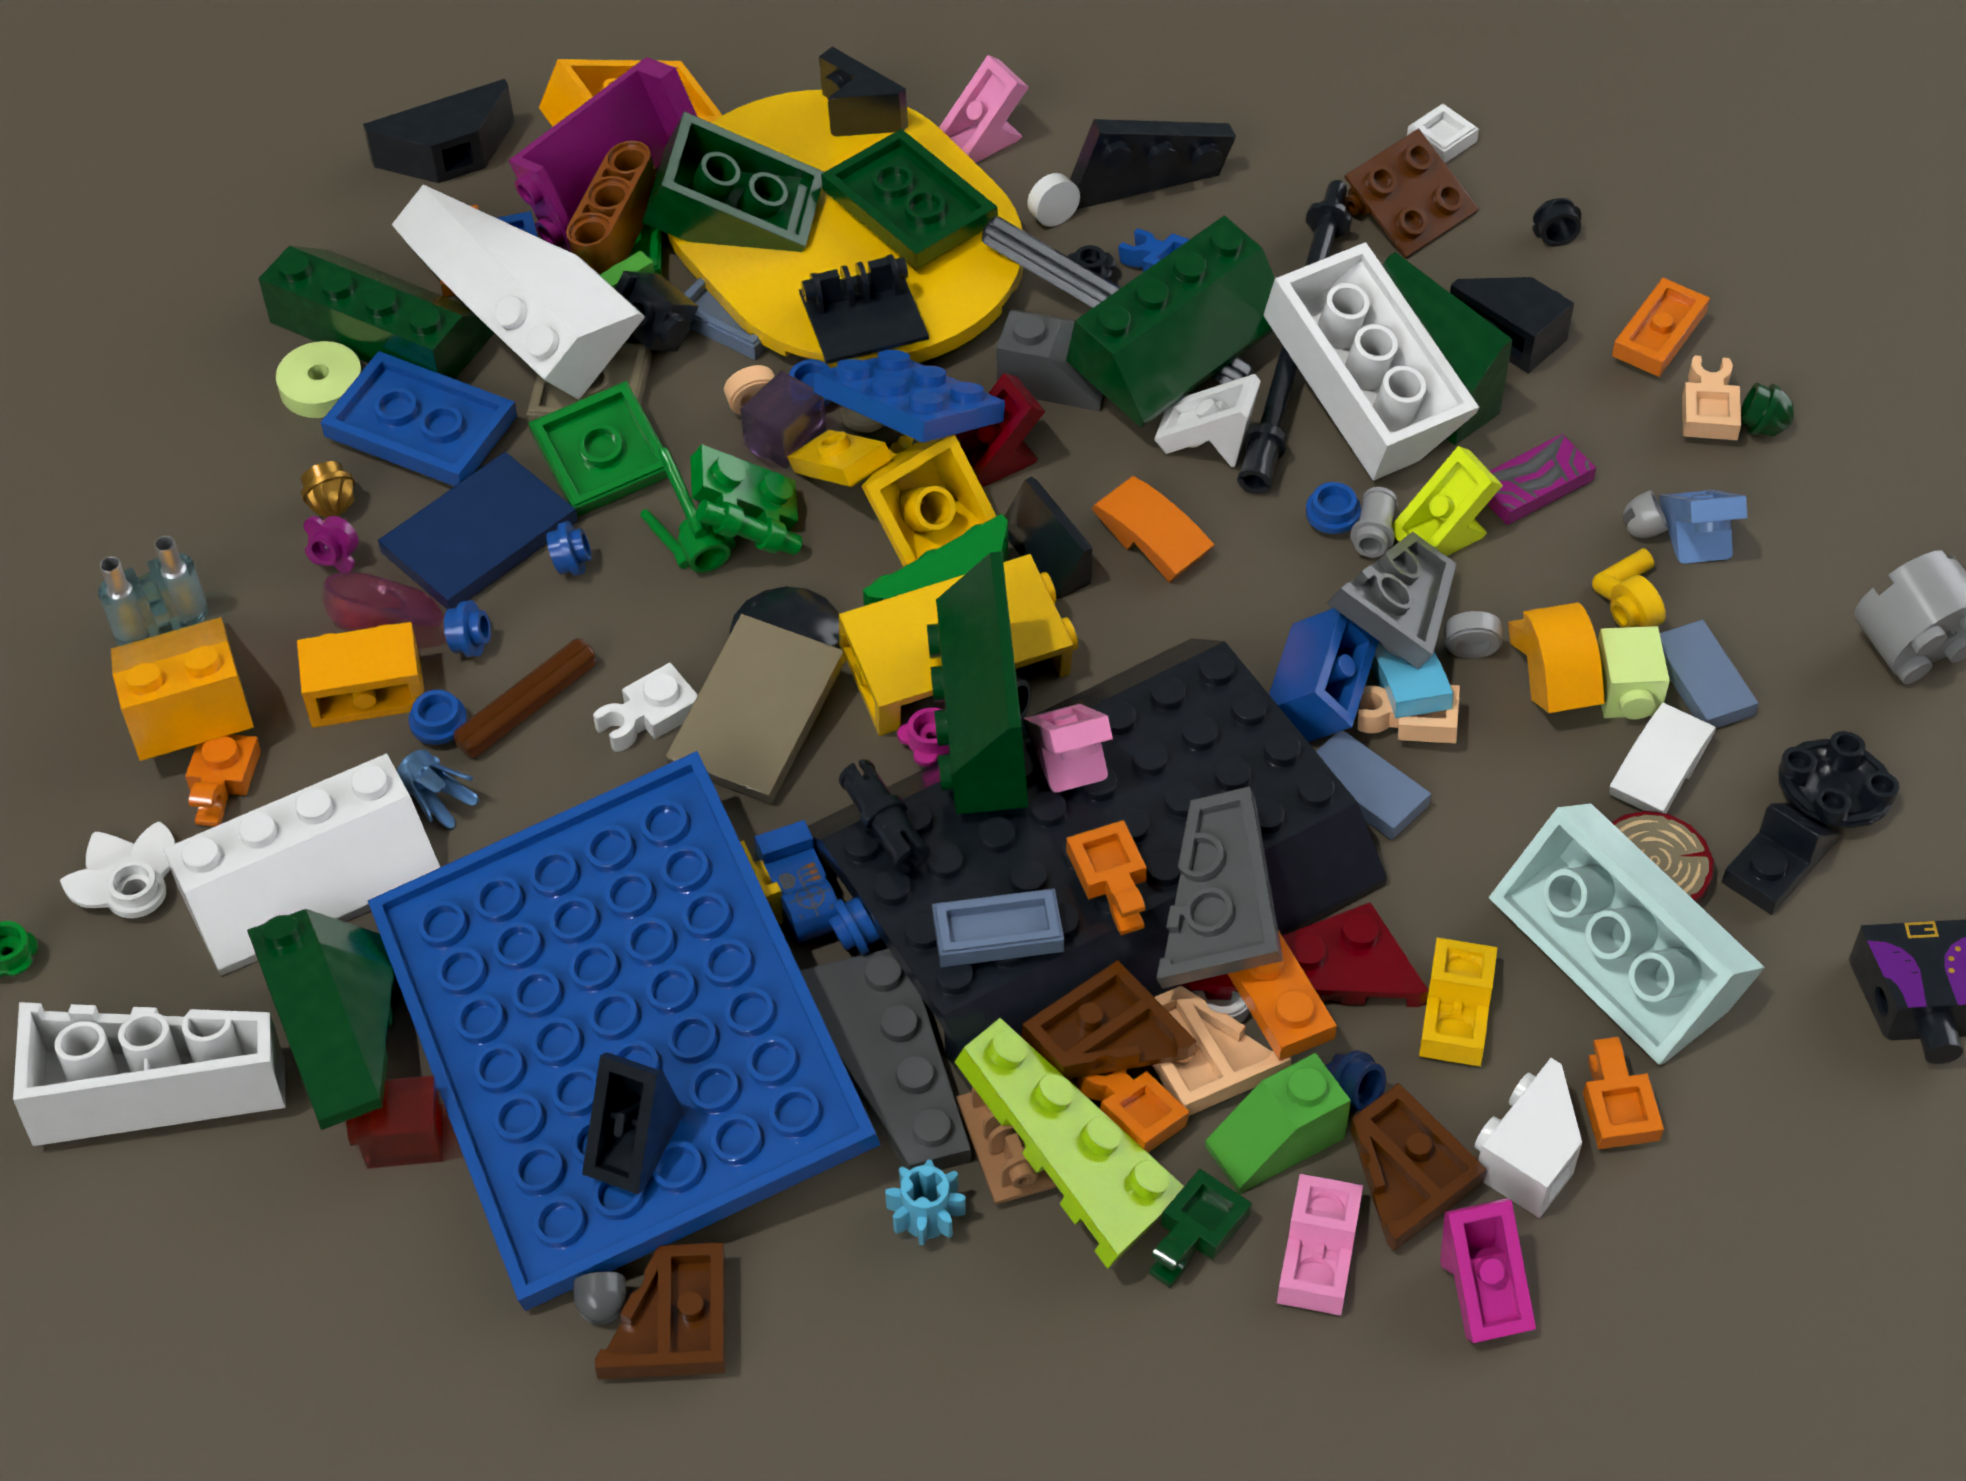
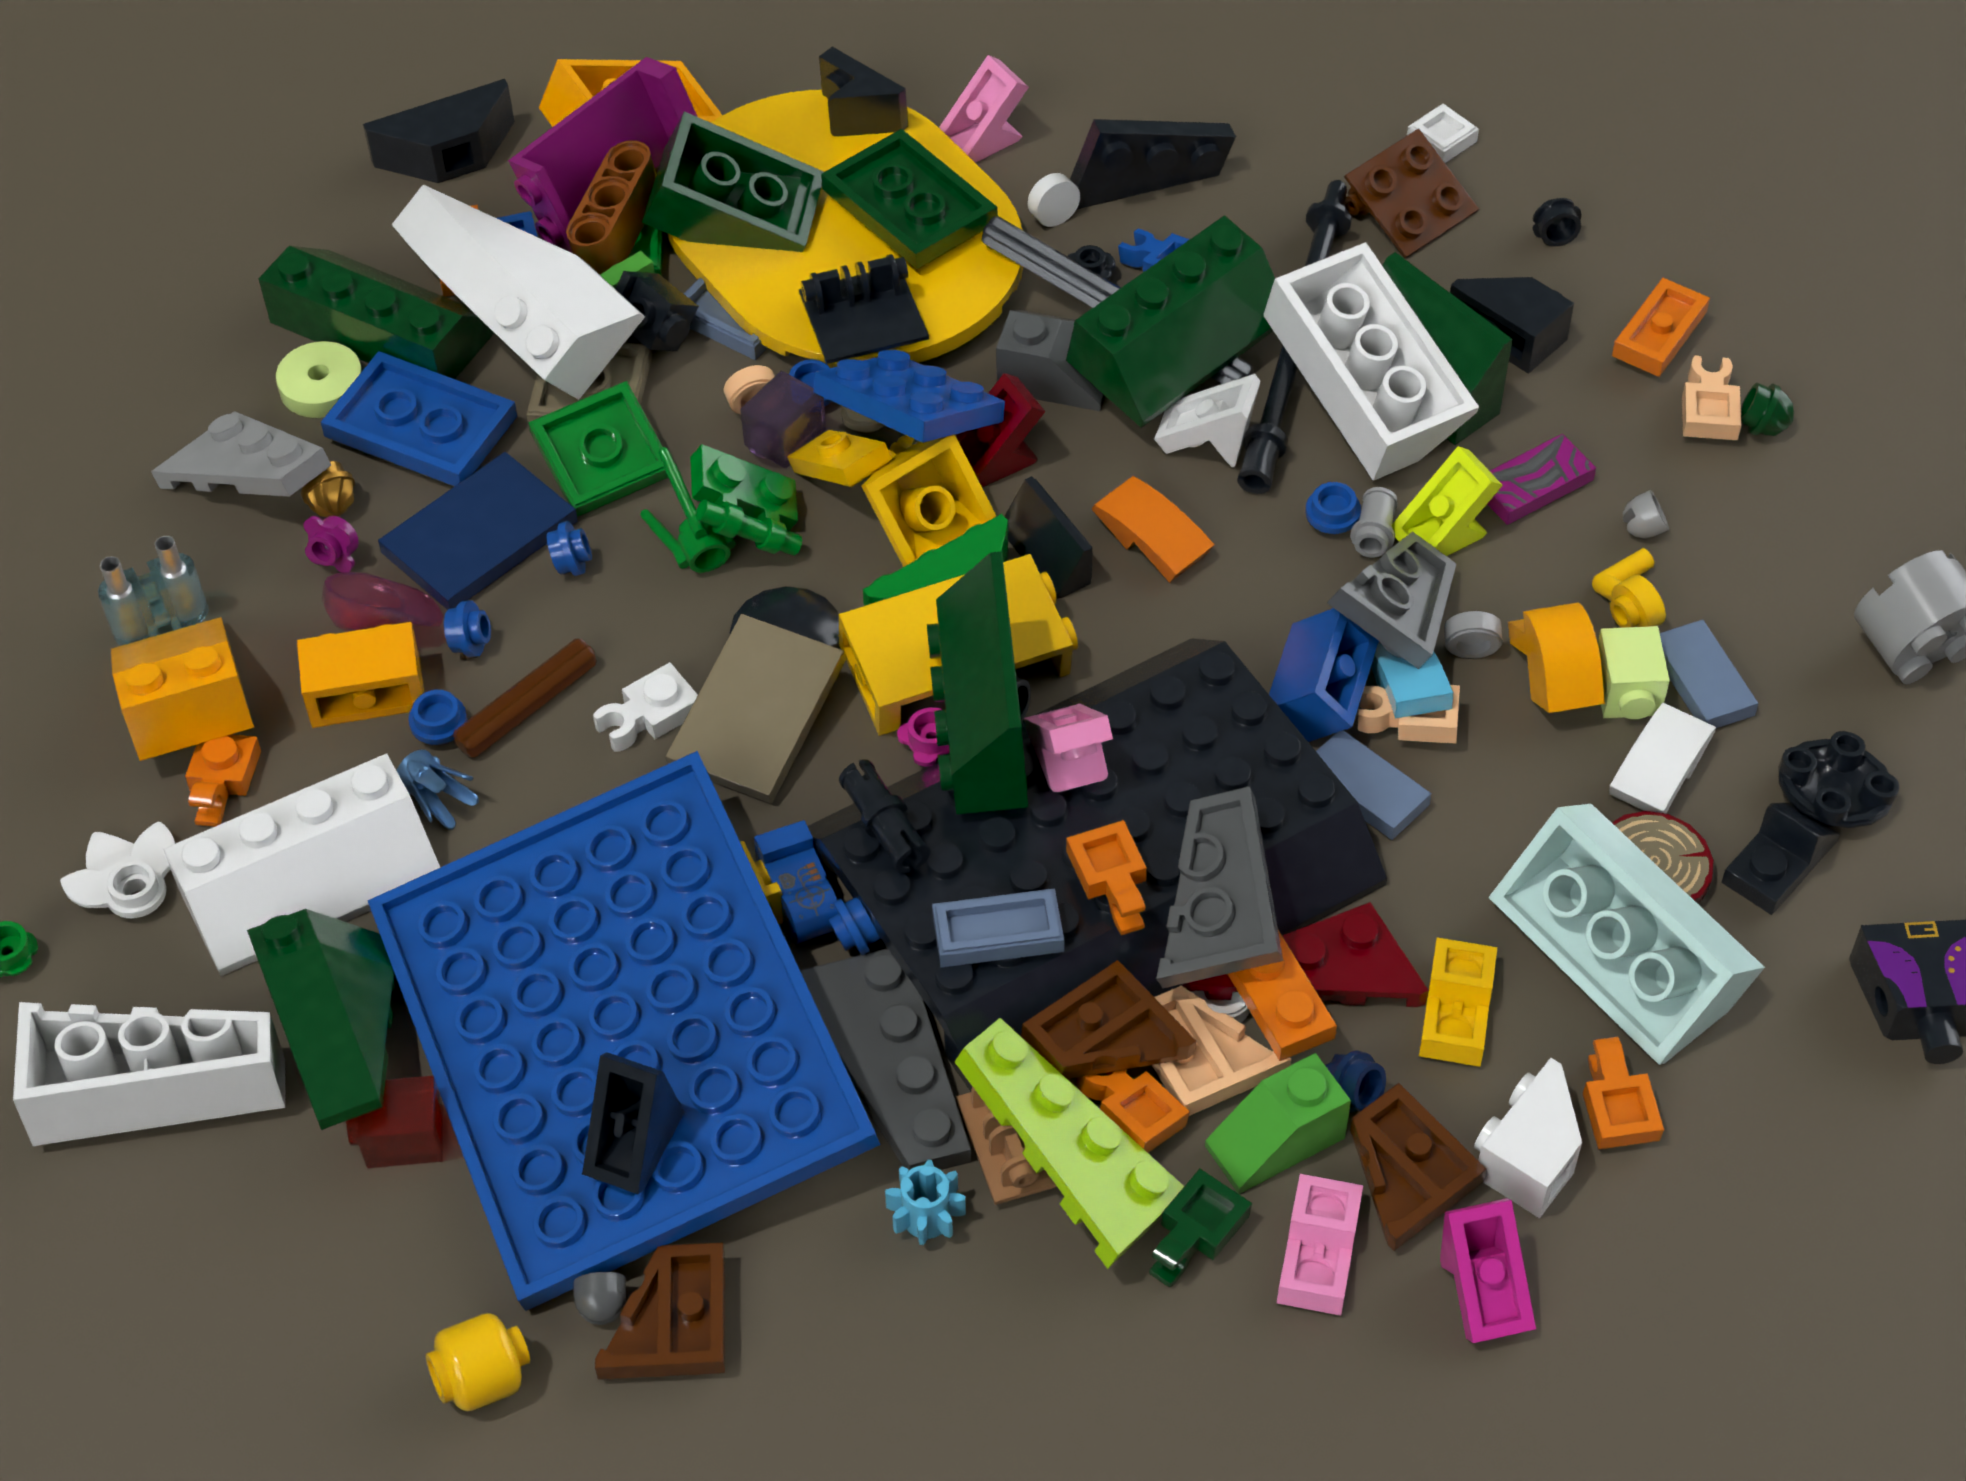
(244, 455): none -> light grey wing
(477, 1362): none -> yellow head
(1702, 523): medium blue slope -> none

